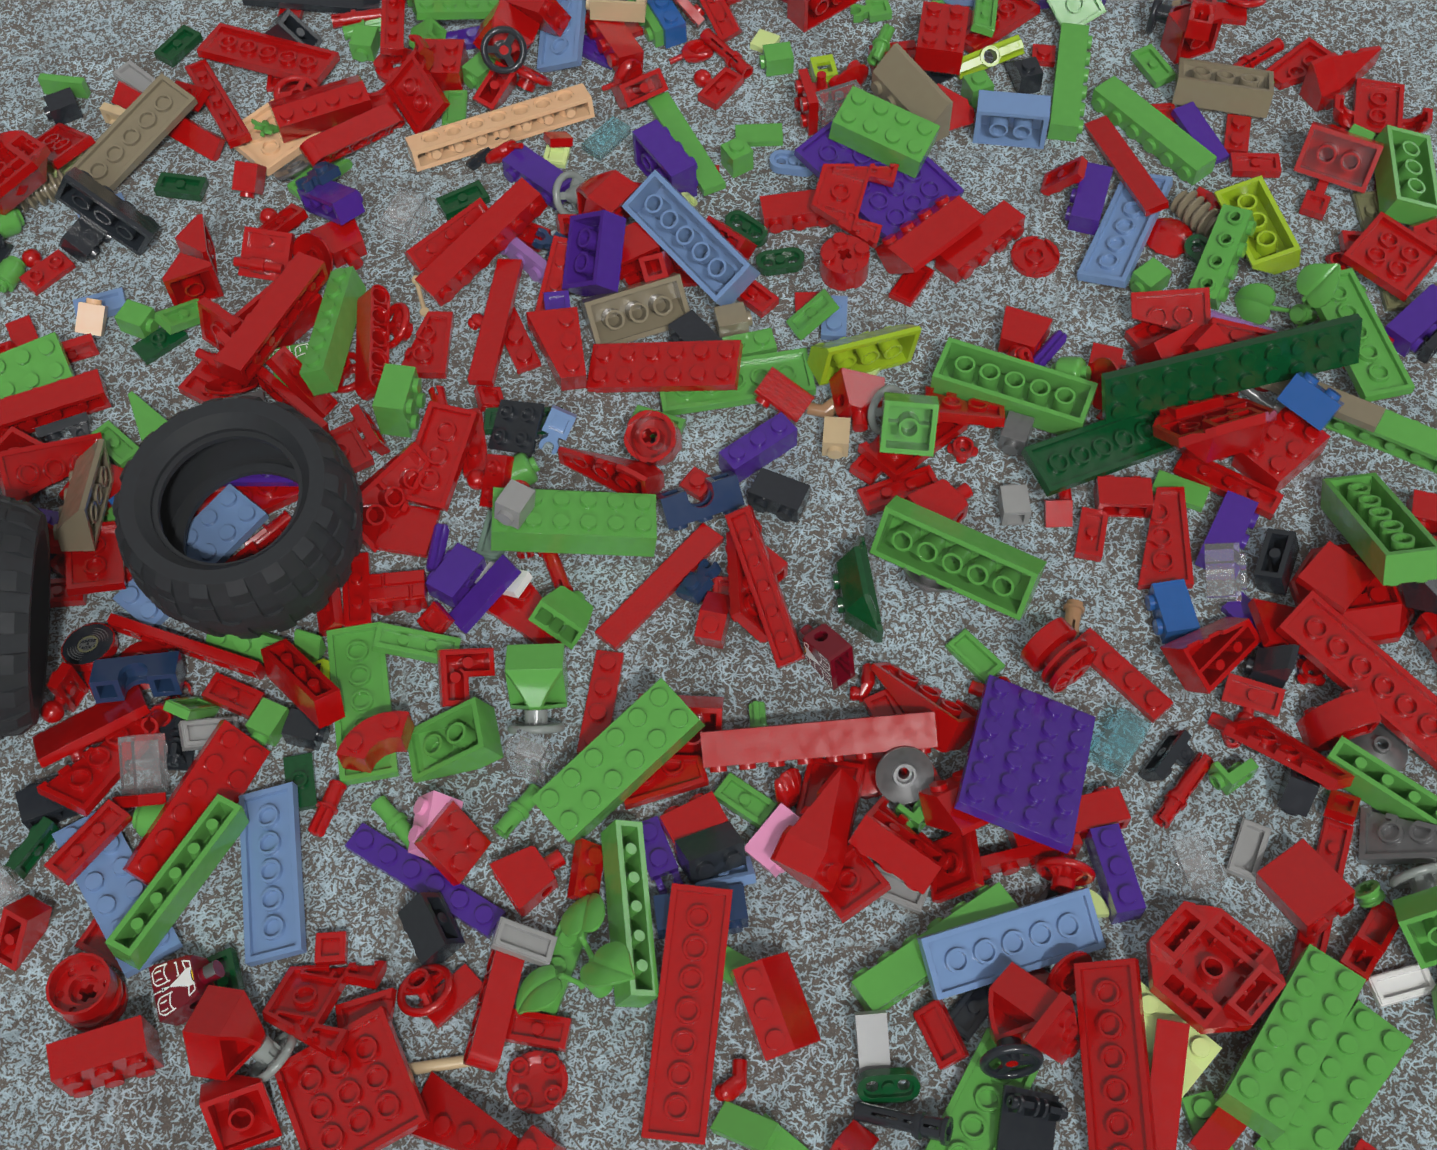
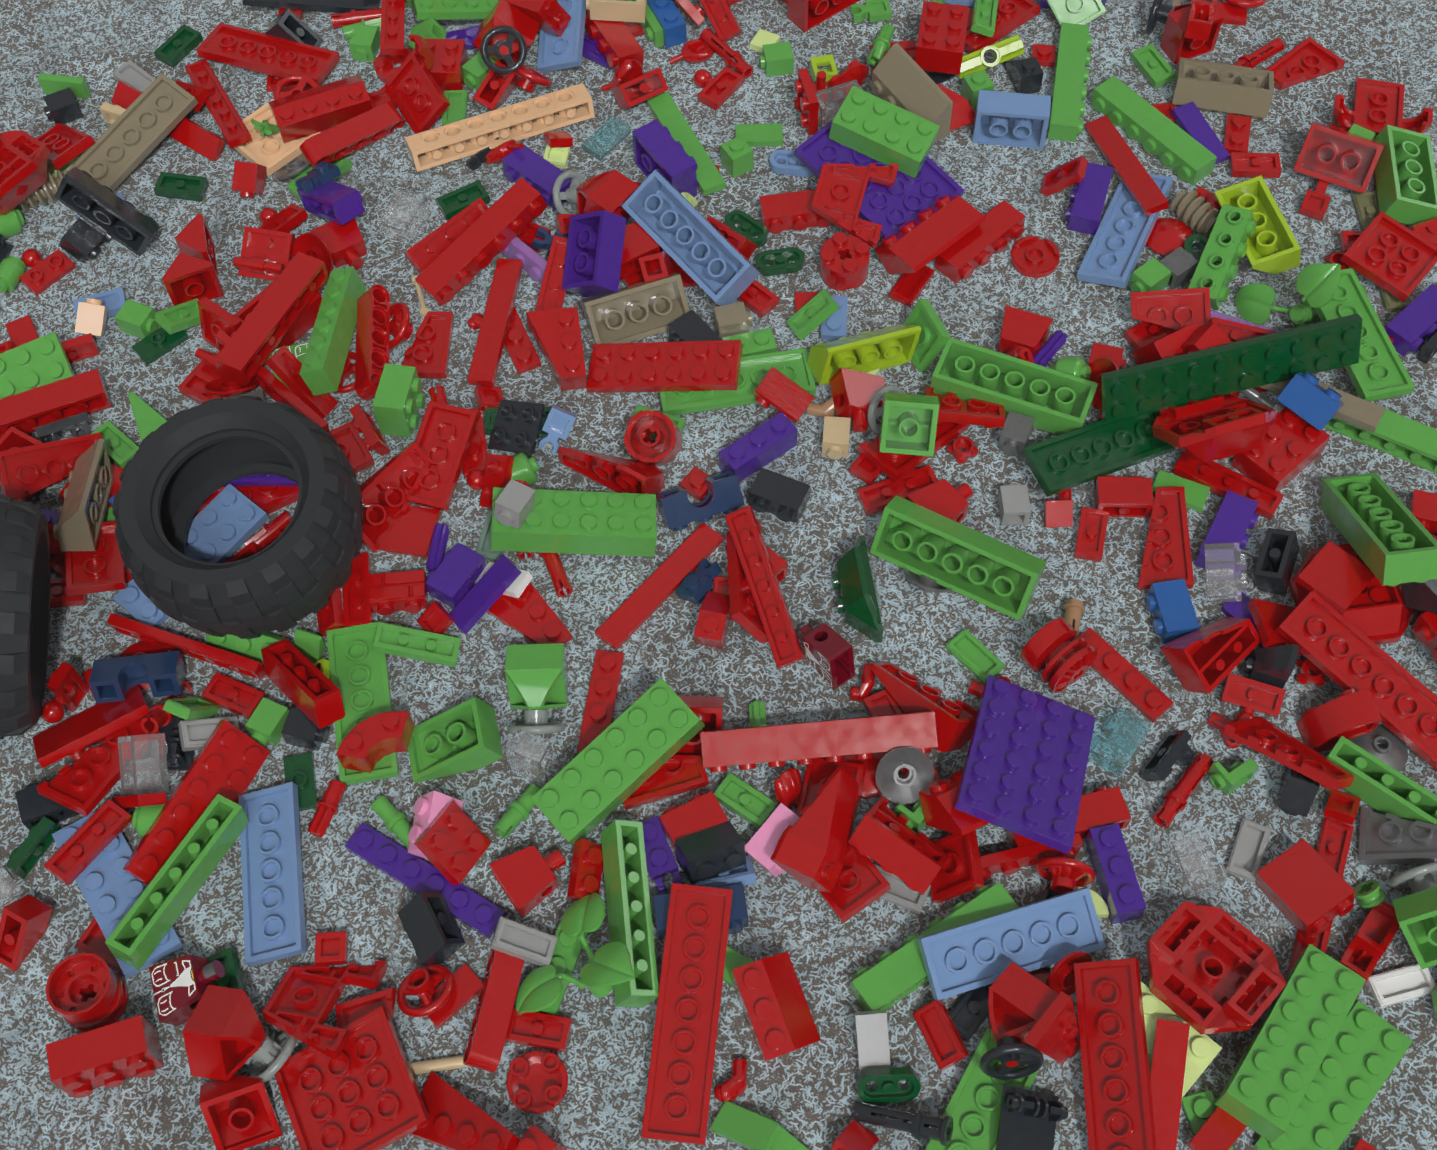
(89, 644): black tile -> none
(456, 667): red brick -> none
(556, 299): dark purple plate -> none
(563, 615): bright green torso -> none
(932, 336): none -> bright green plate
(1181, 265): none -> flat silver brick
(1335, 75): red wedge -> none

